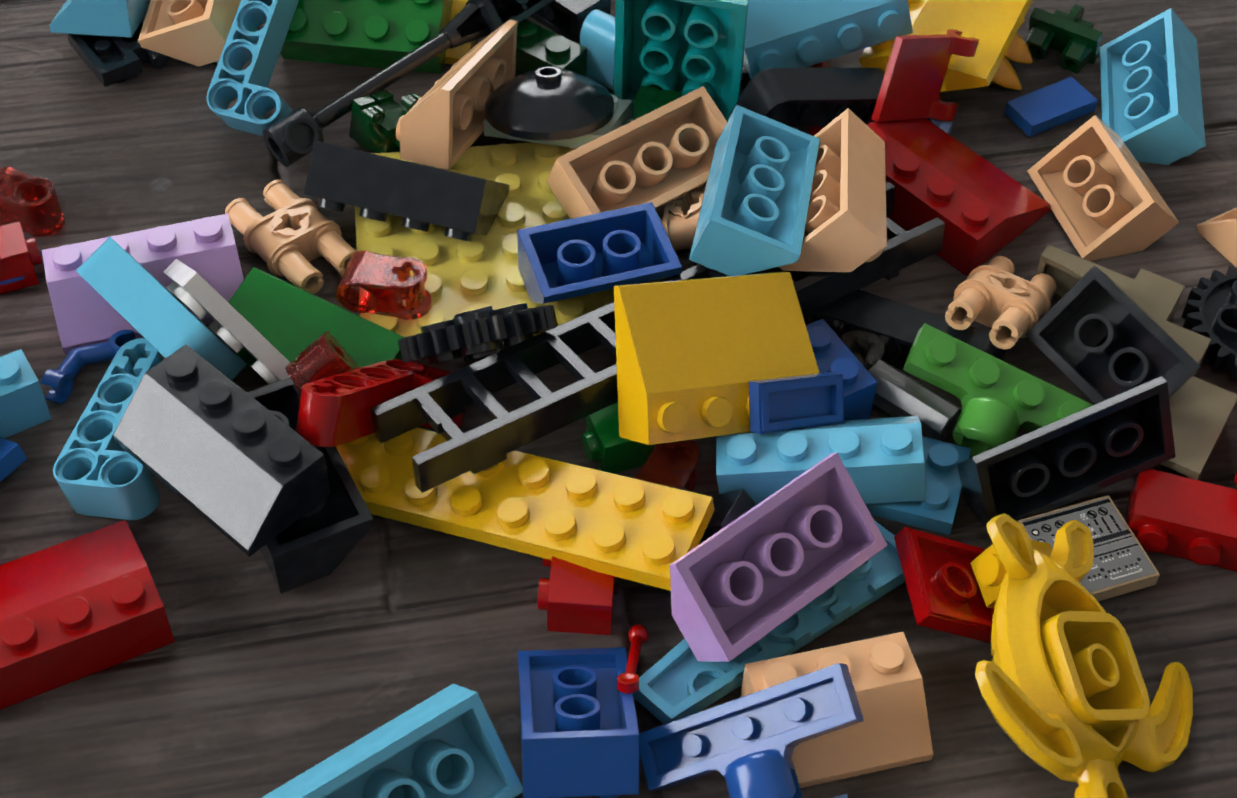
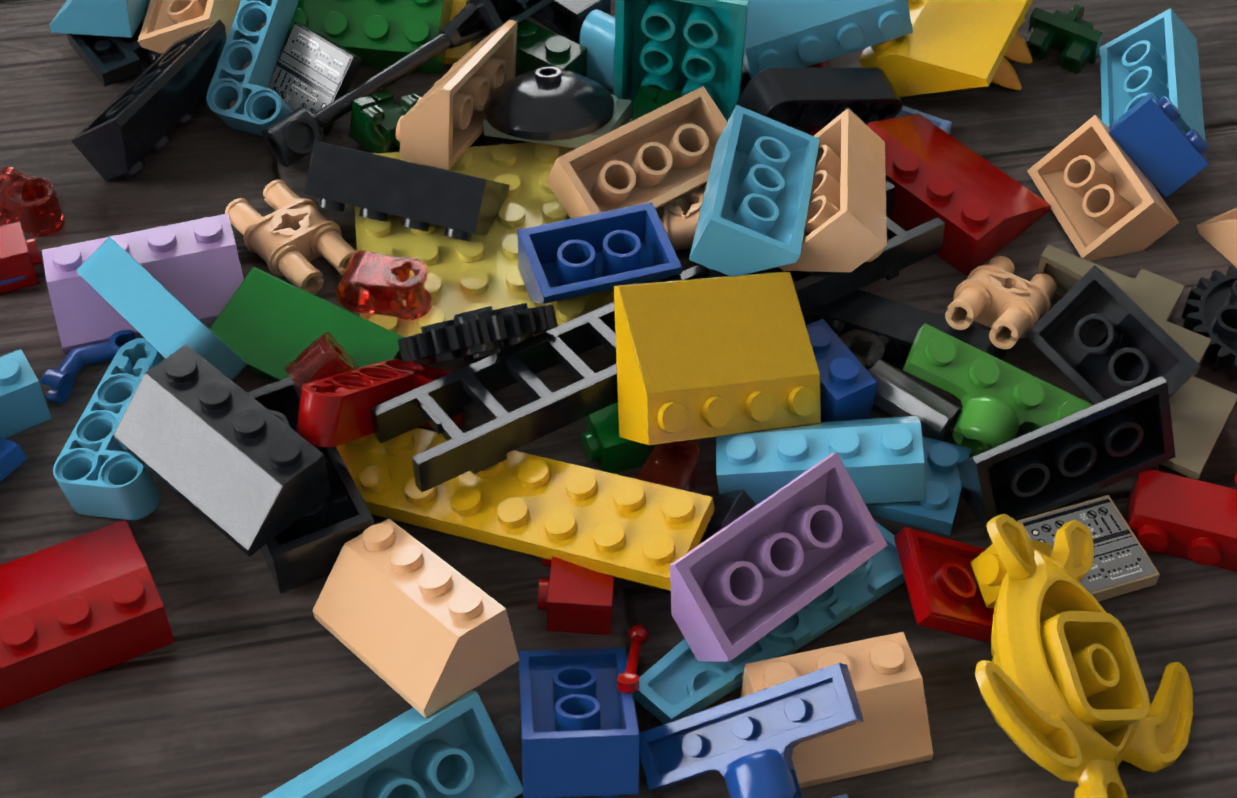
(153, 105): none -> black slope
(227, 323): white plate -> none
(312, 71): none -> light grey tile
(414, 618): none -> light nougat slope
(796, 402): blue tile -> none
(917, 74): red flag -> none
(1050, 106): blue tile -> none
(1160, 143): none -> blue brick

